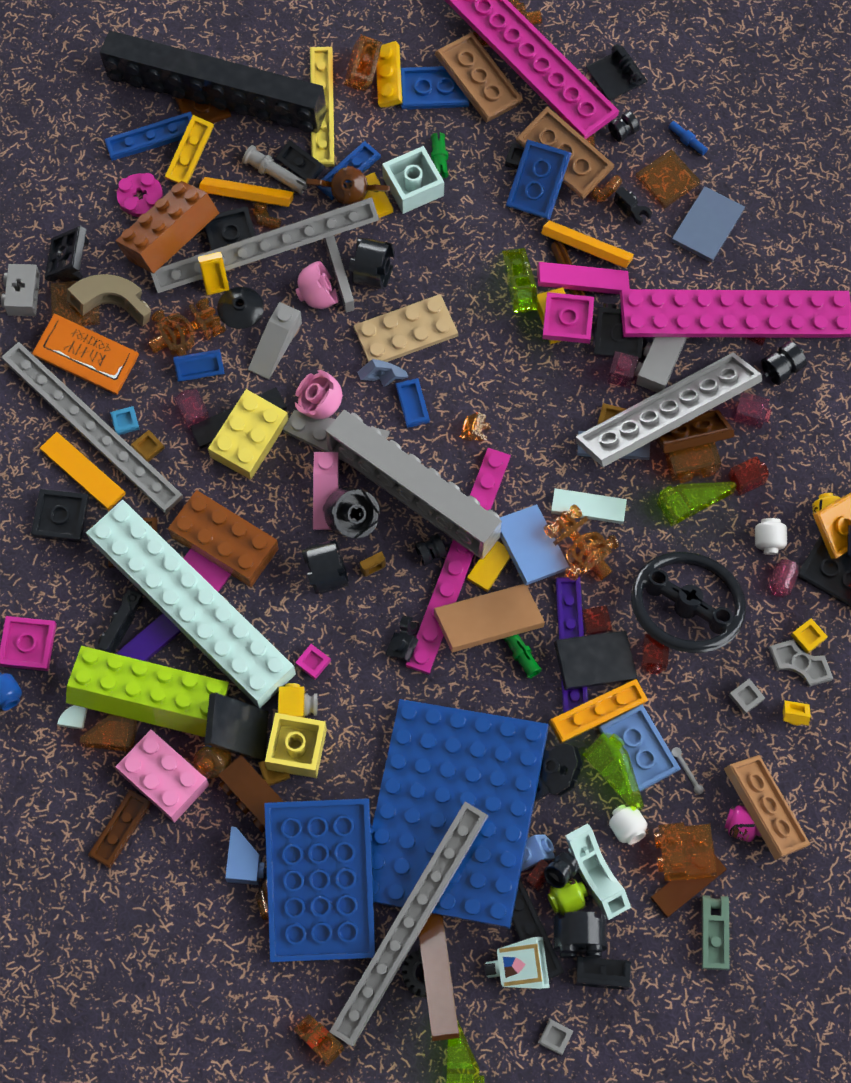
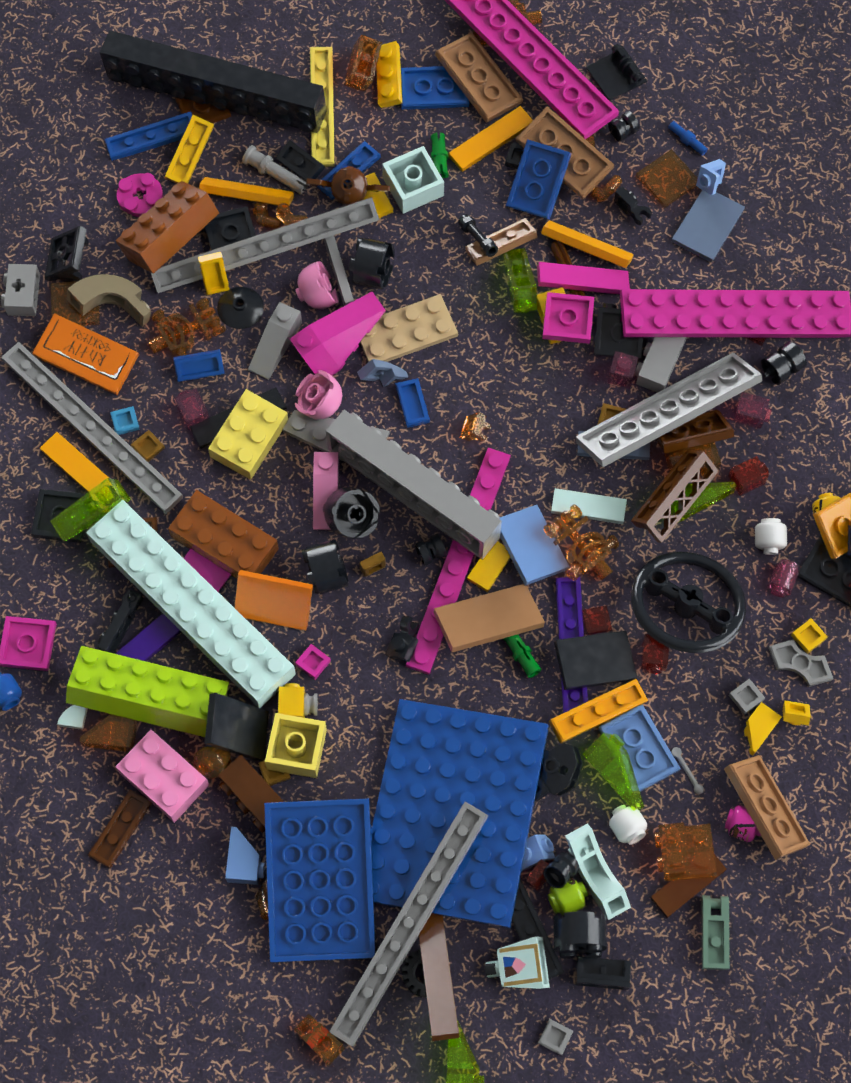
(89, 508): none -> clear neon green slope
(273, 600): none -> orange tile
(285, 216): none -> clear orange arm
(334, 337): none -> dark pink wedge
(487, 246): none -> black bar
(490, 139): none -> light orange tile
(505, 239): none -> medium nougat tile
(673, 488): none -> reddish brown fence
(710, 176): none -> light blue bracket
(760, 726): none -> yellow slope

